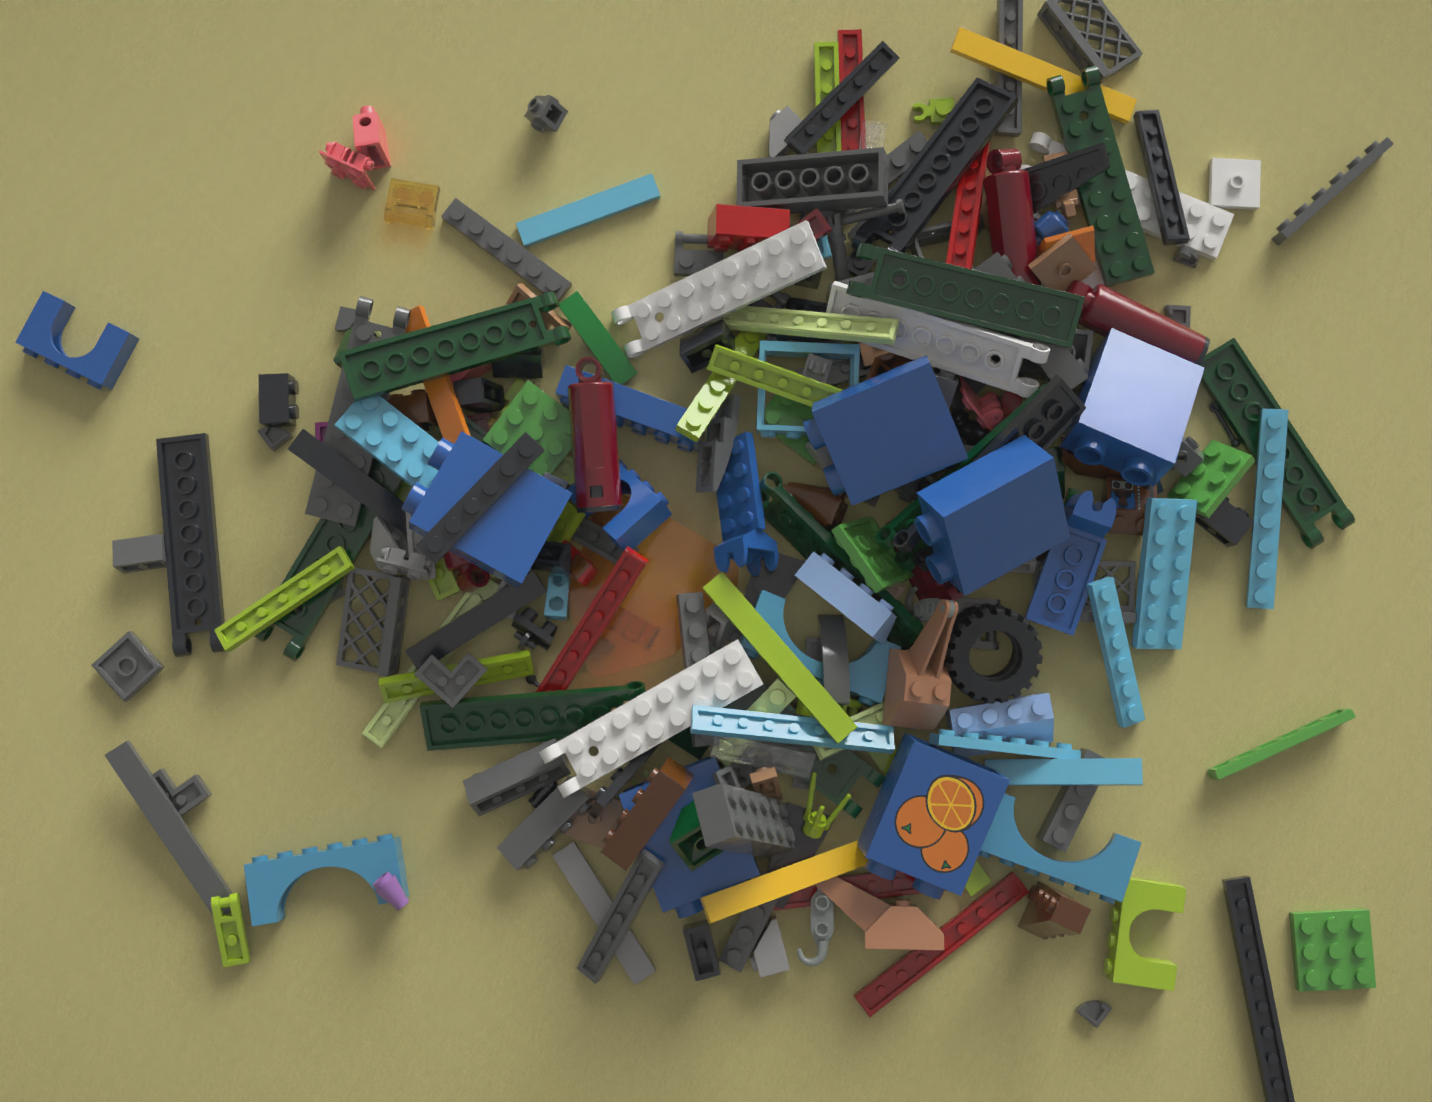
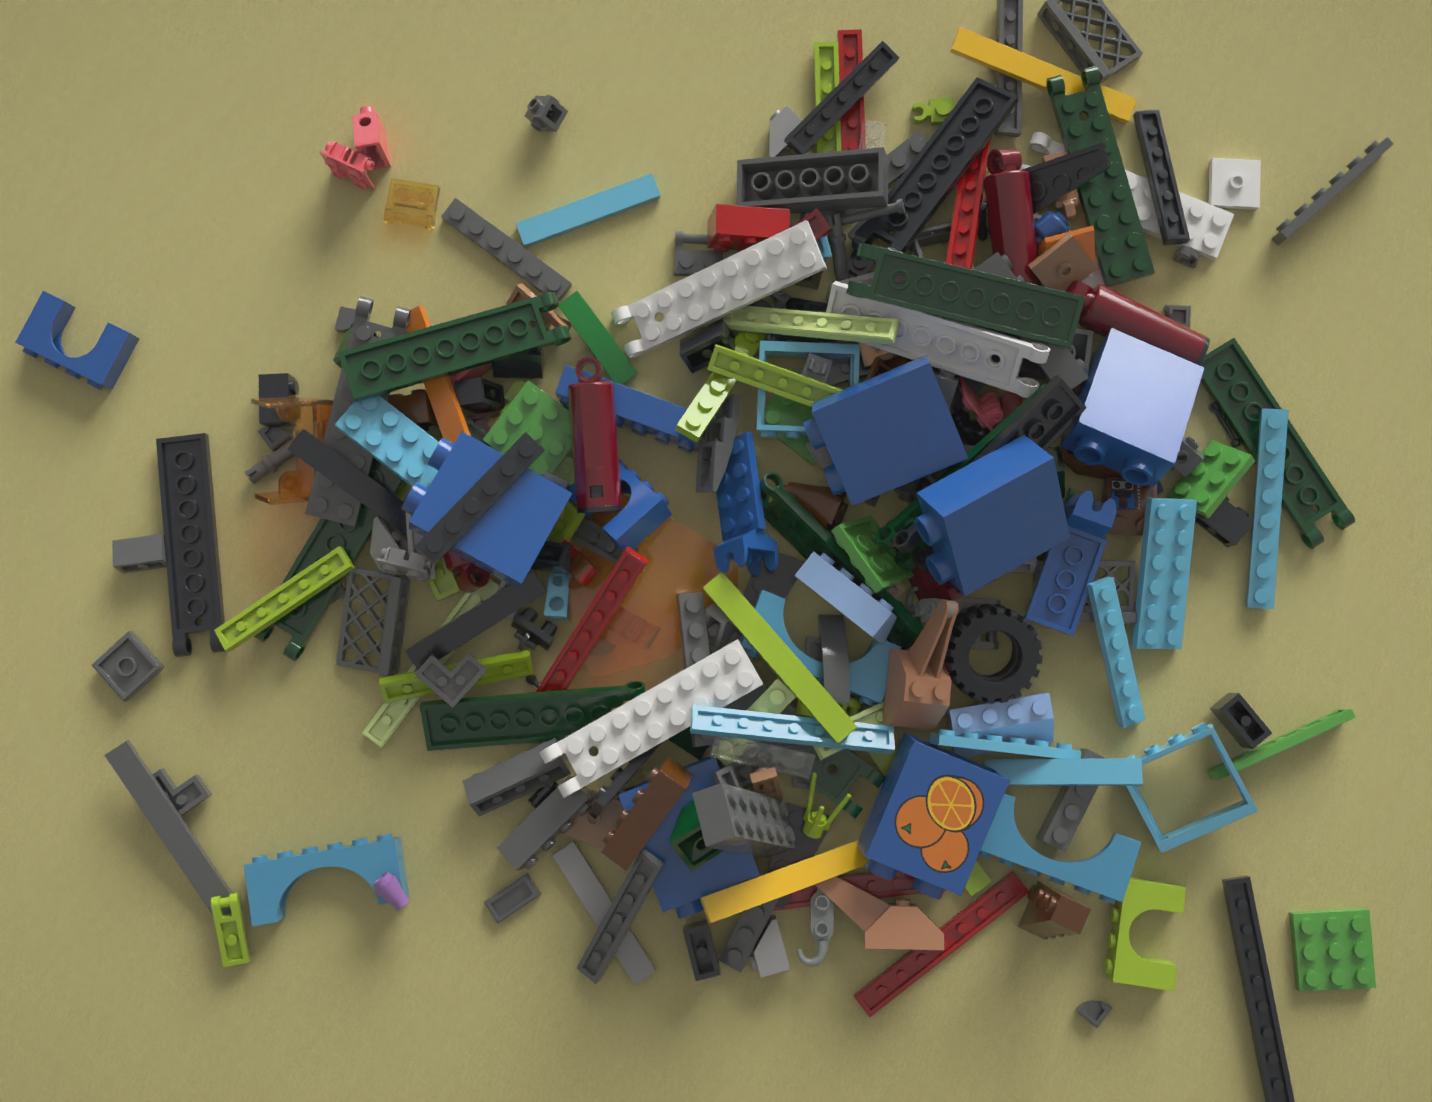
(270, 463): none -> dark grey pin
(310, 415): none -> clear orange windscreen
(512, 898): none -> dark grey tile
(983, 235): none -> black hinge
(1203, 825): none -> medium azure window
(1240, 720): none -> black brick

